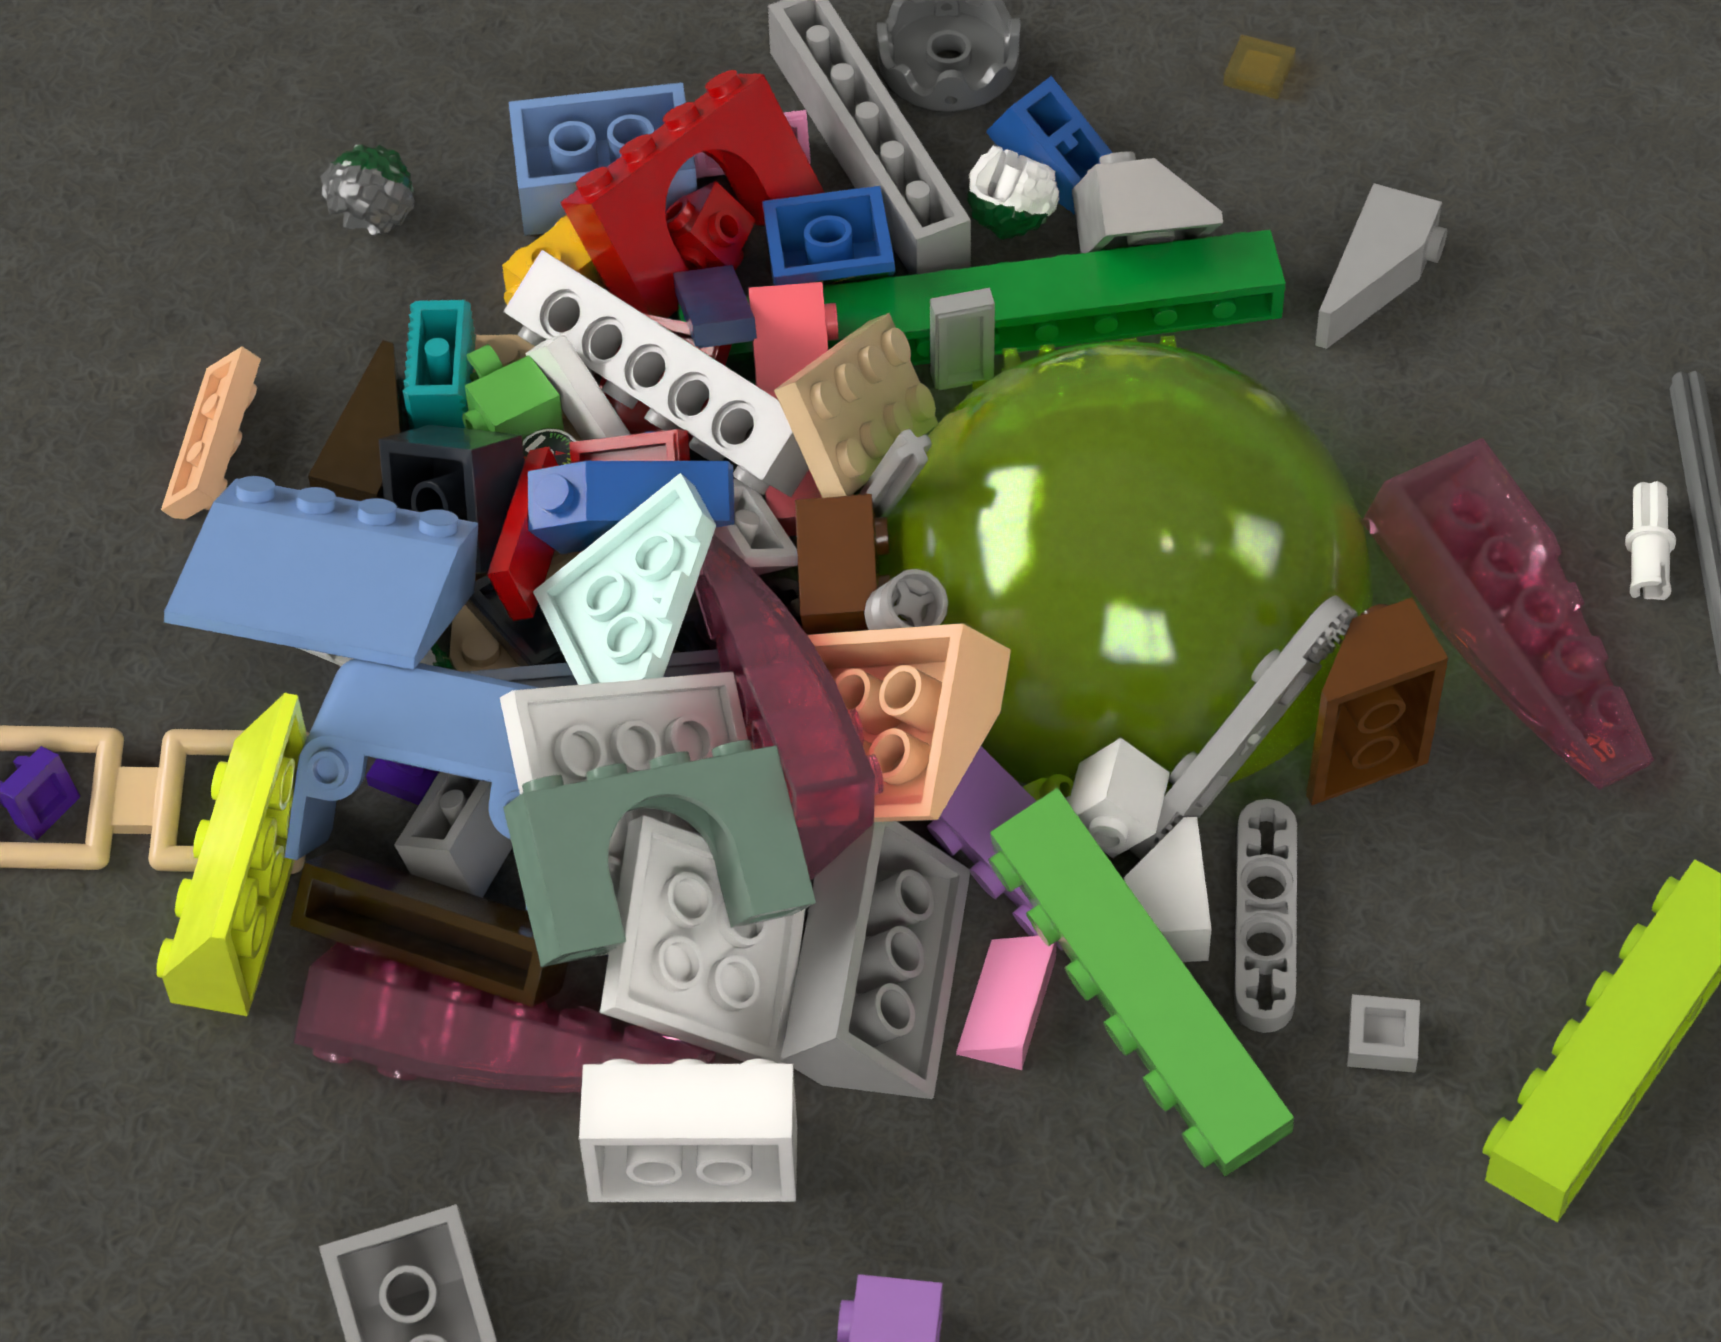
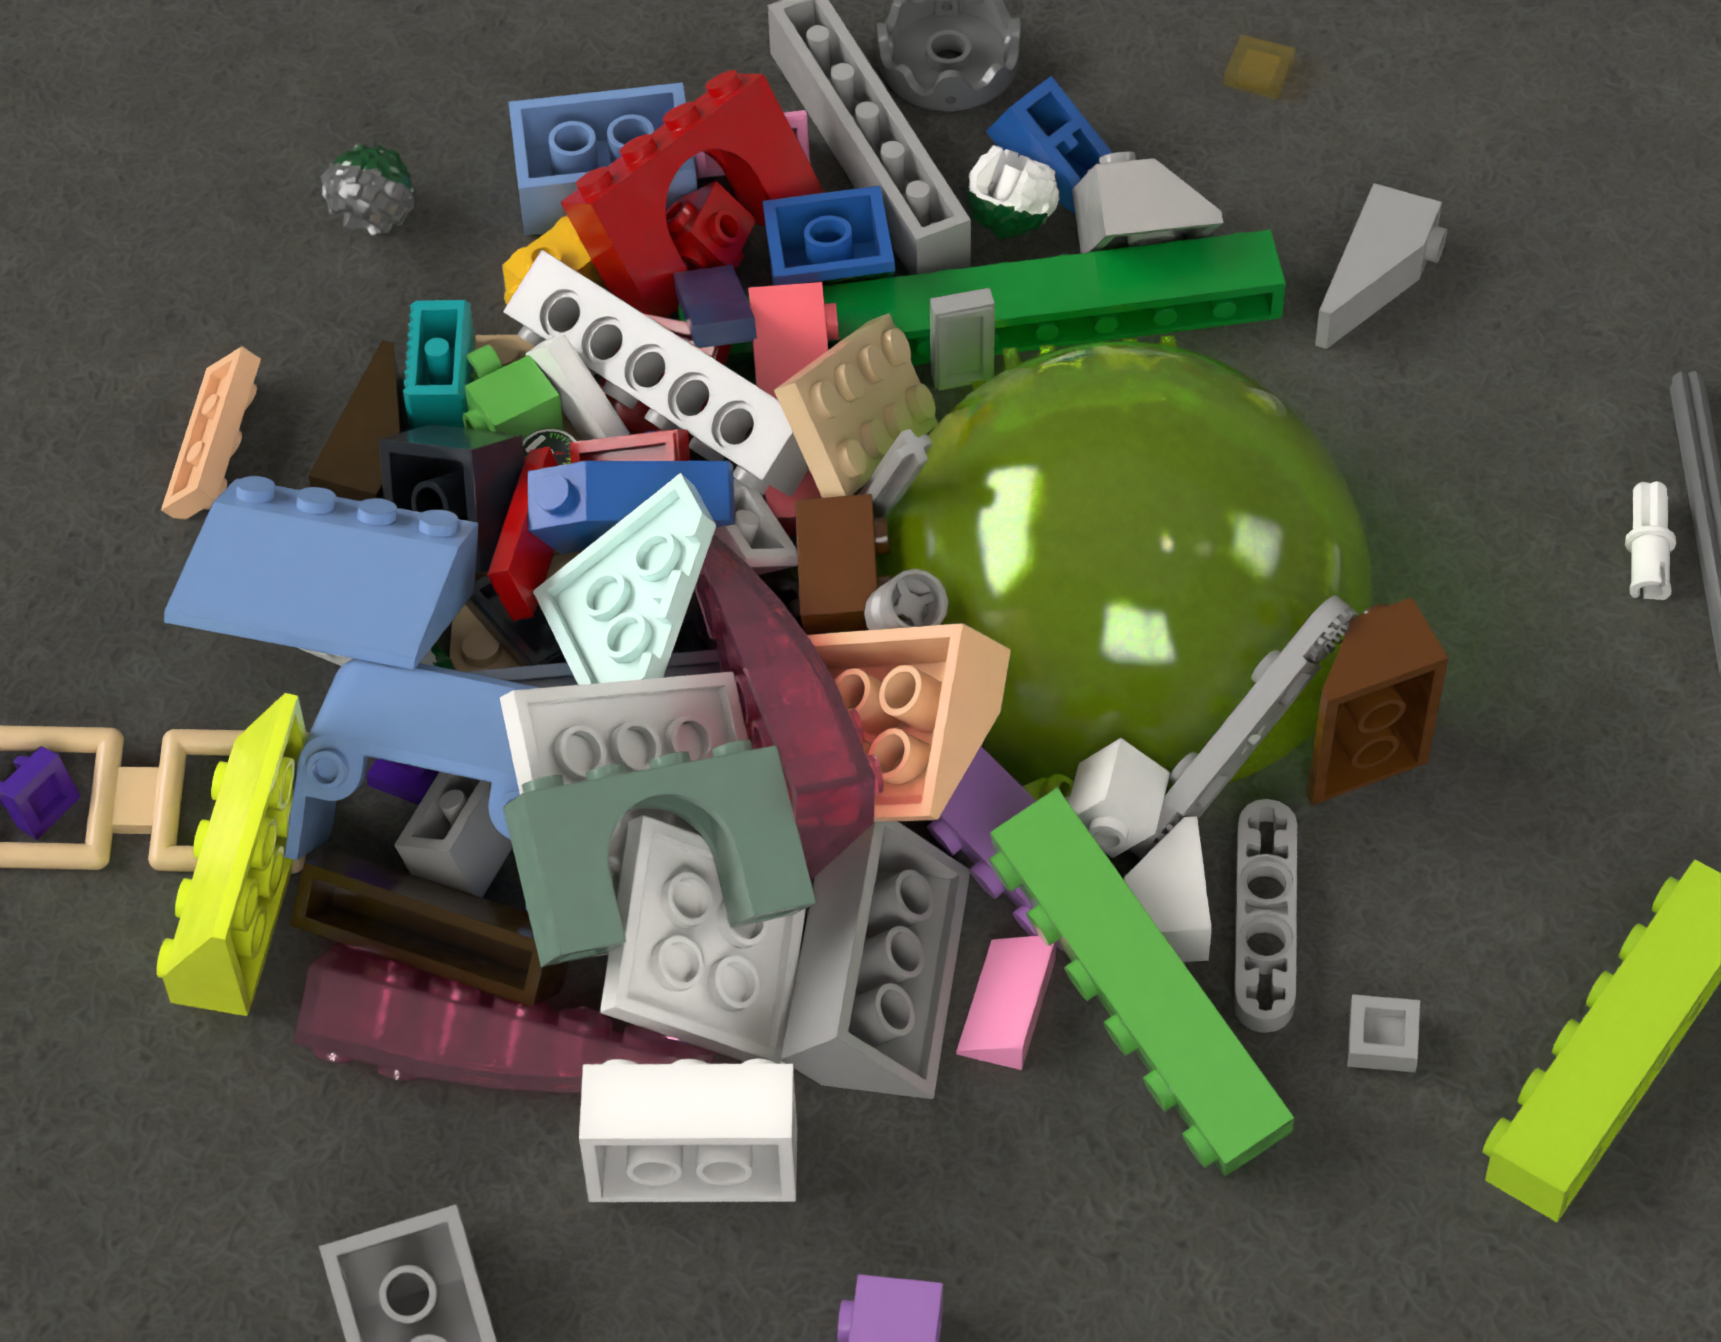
(1501, 598): clear pink wedge -> none

